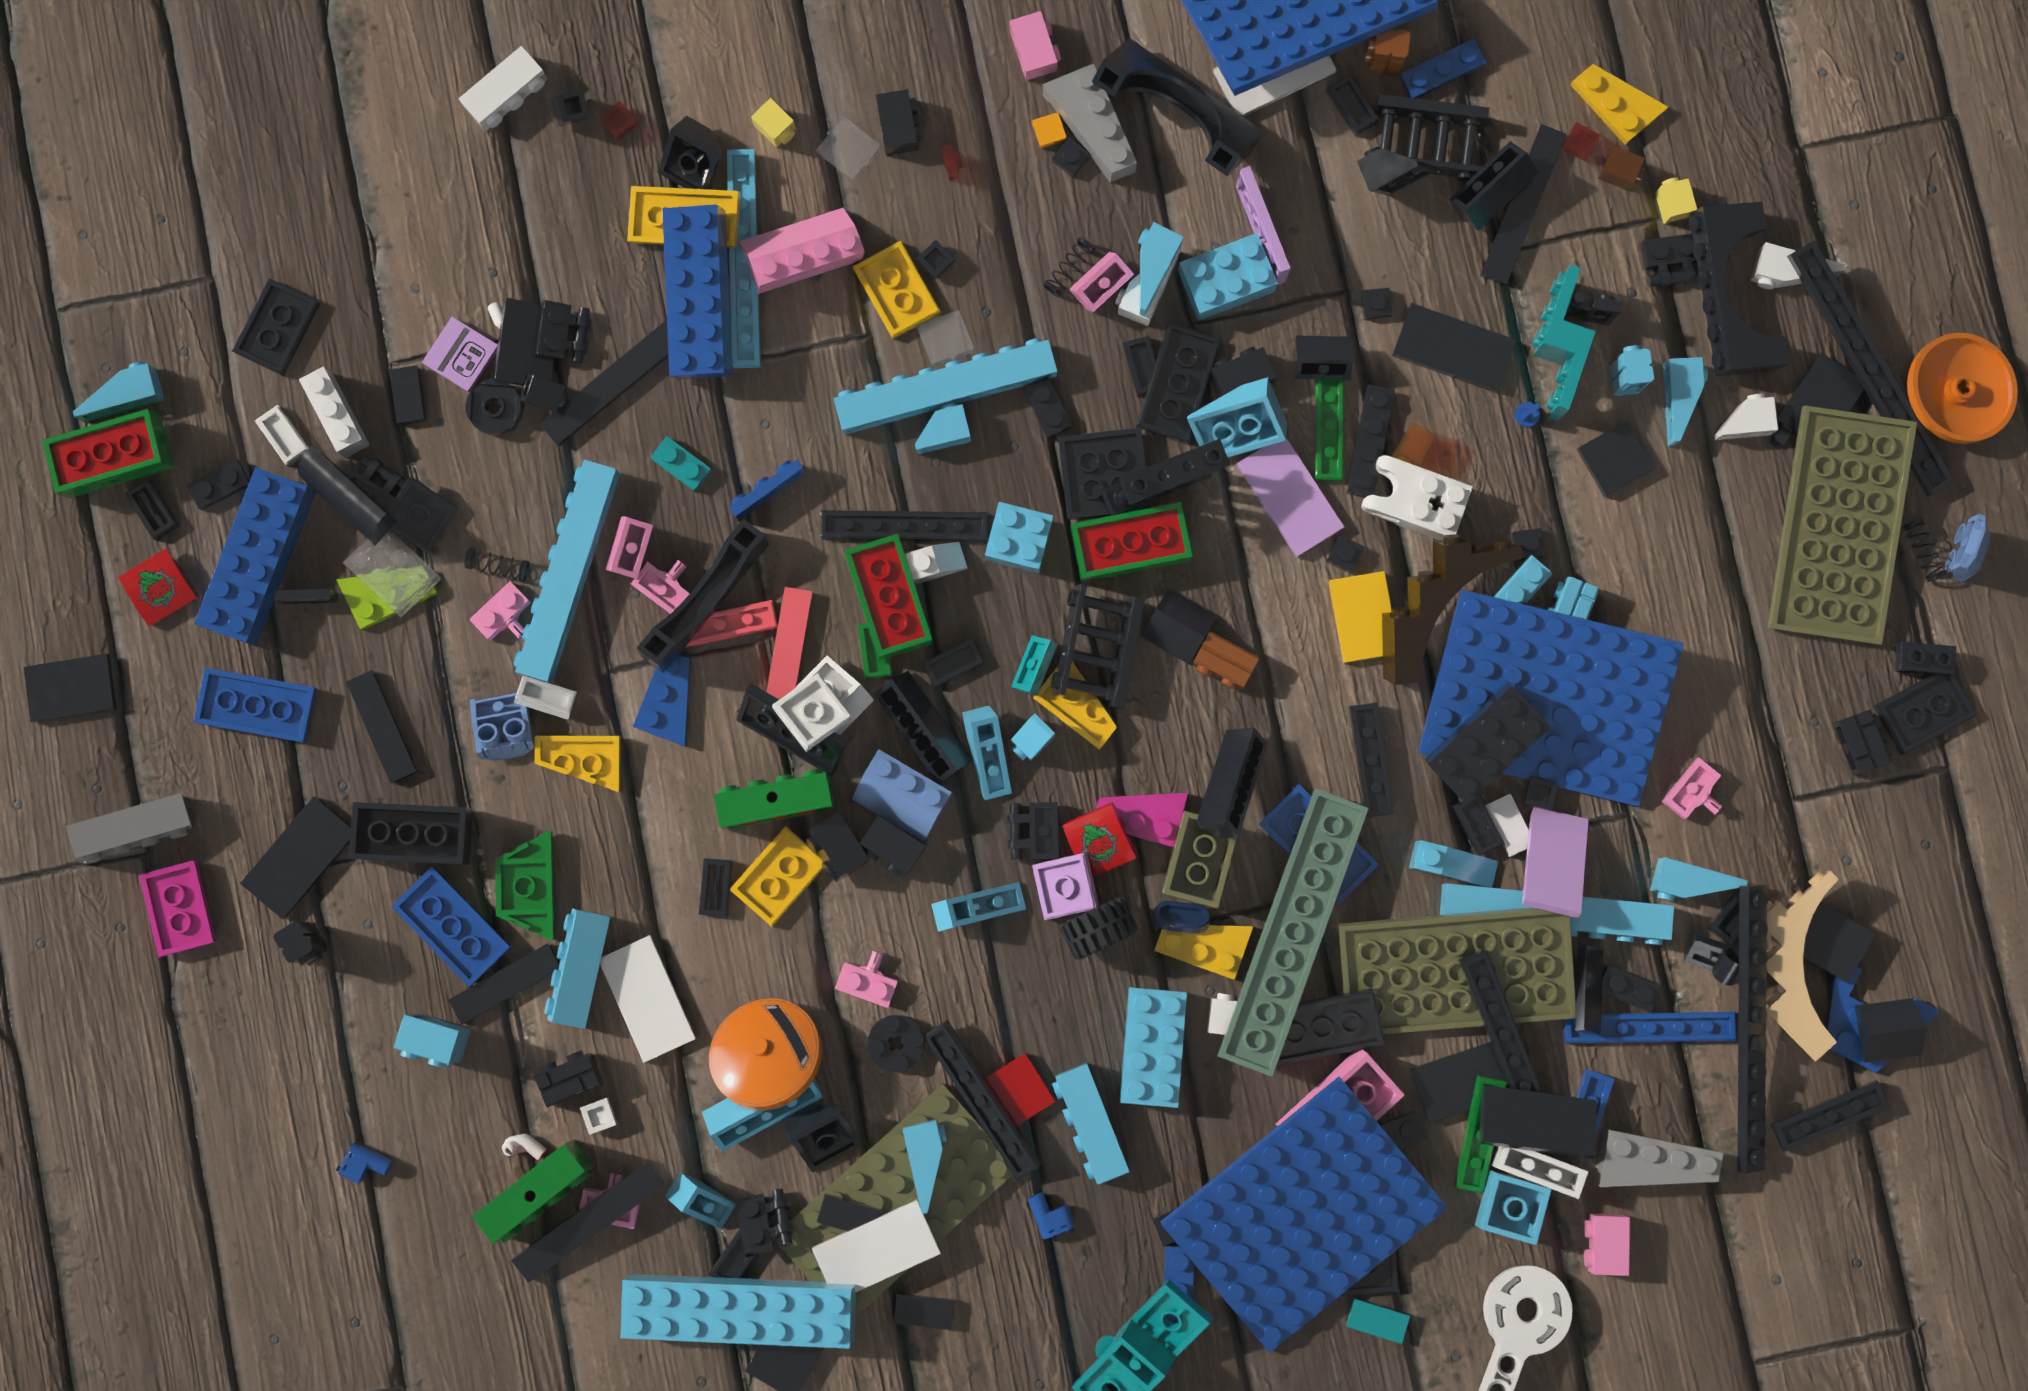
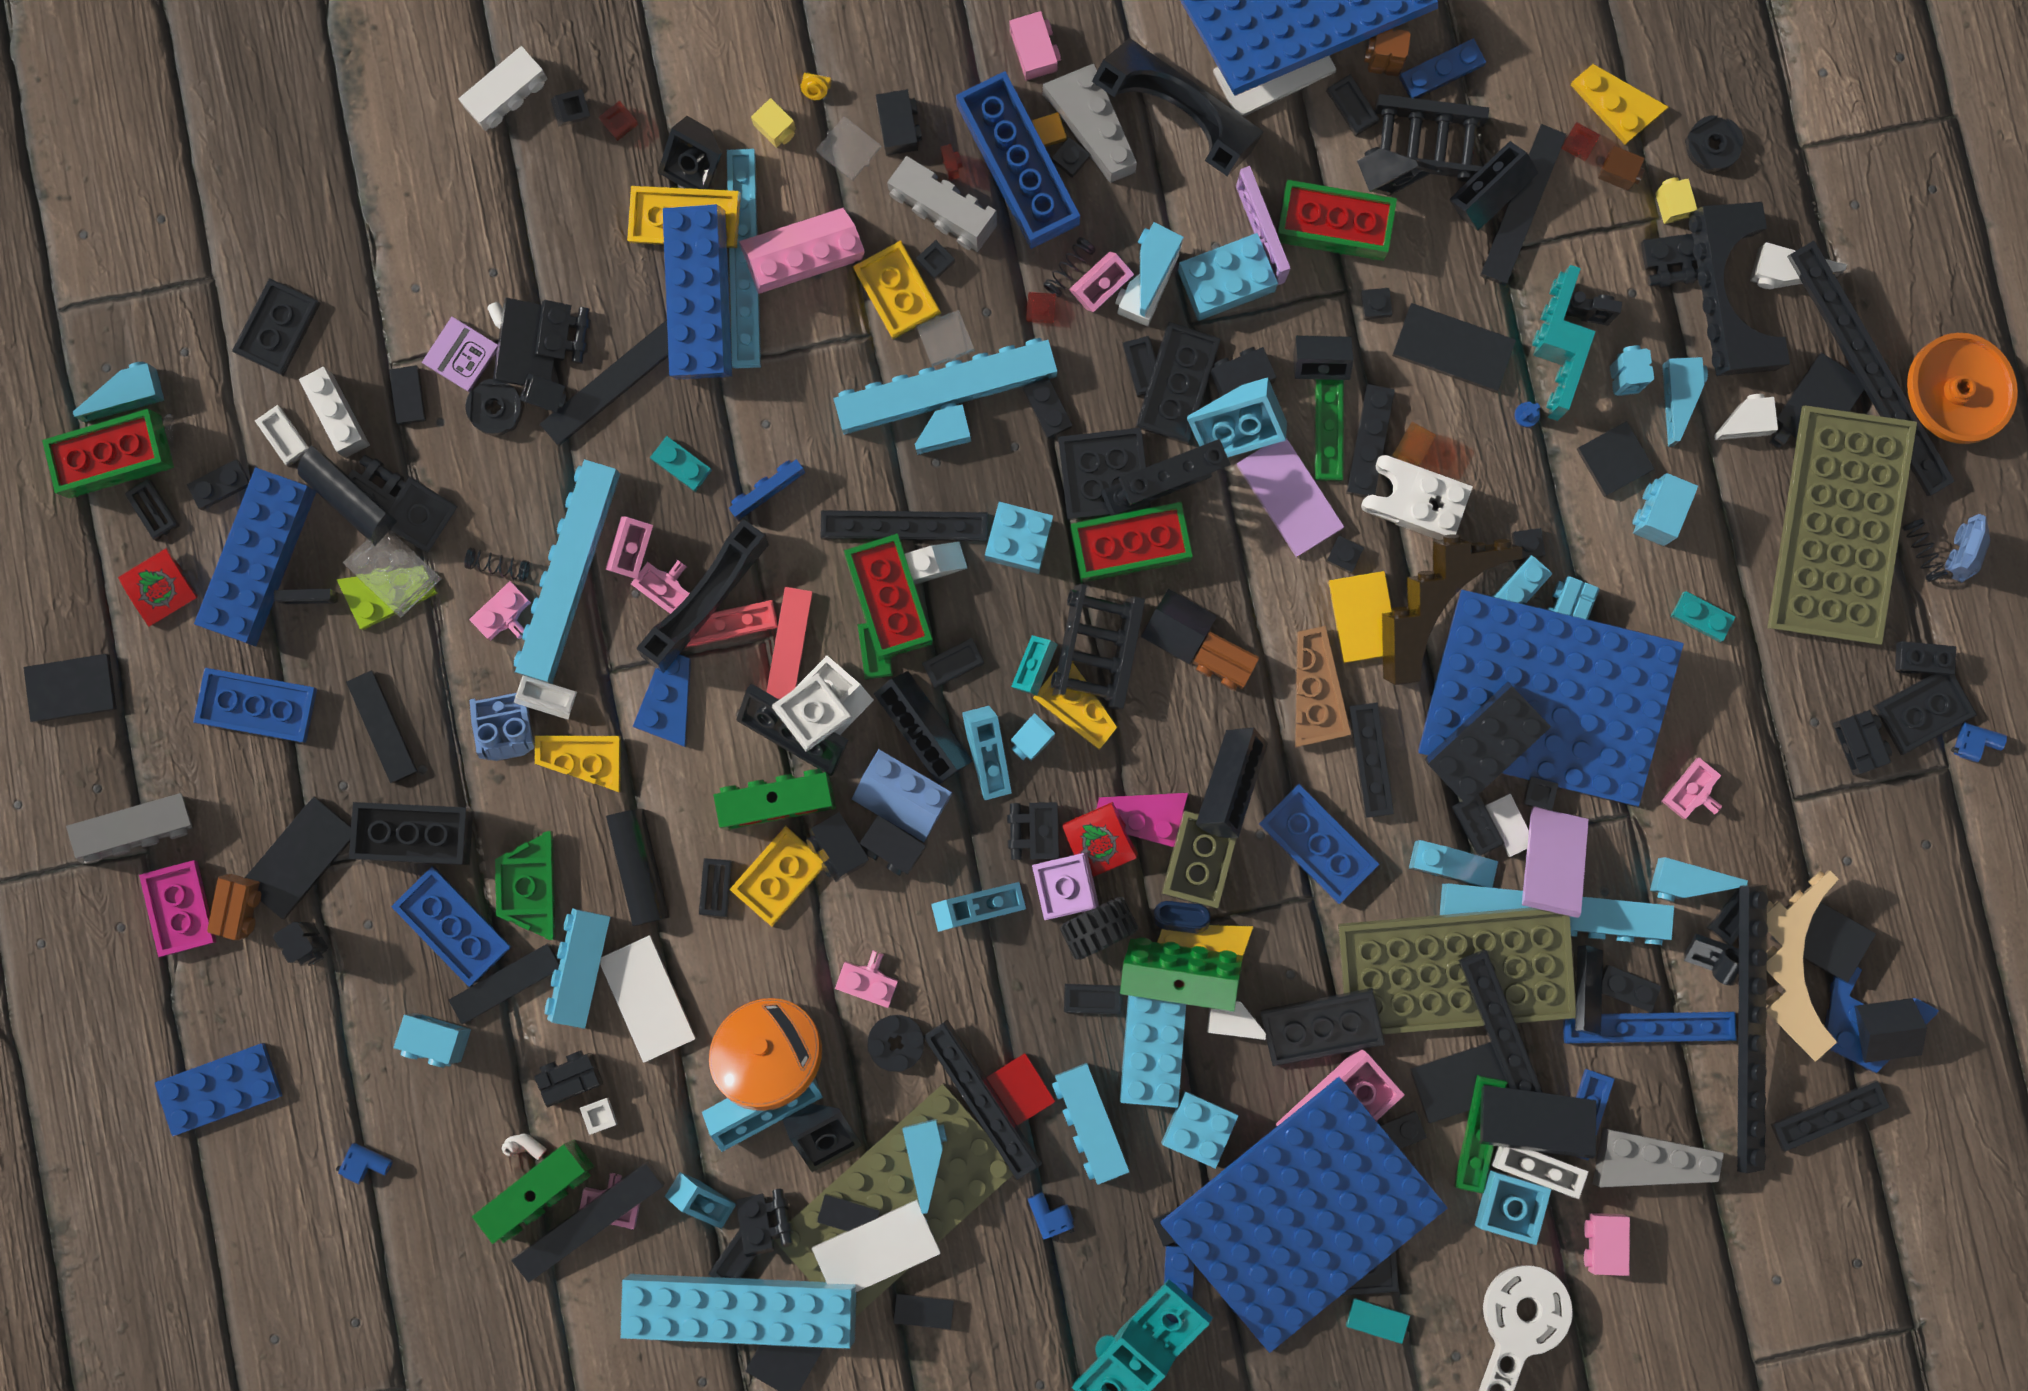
(218, 1089): none -> blue plate
(234, 907): none -> dark orange brick
(637, 867): none -> black brick
(815, 86): none -> yellow plate
(942, 204): none -> light grey wedge
(1018, 160): none -> blue brick
(1041, 307): none -> clear red plate
(1092, 998): none -> black tile
(1181, 974): none -> green brick
(1199, 1129): none -> medium azure brick
(1292, 932): sand green plate -> none
(1318, 692): none -> medium nougat wing
(1336, 220): none -> brick
(1664, 509): none -> medium azure brick
(1702, 616): none -> teal plate
(1708, 158): none -> black plate
(1972, 740): none -> blue piece

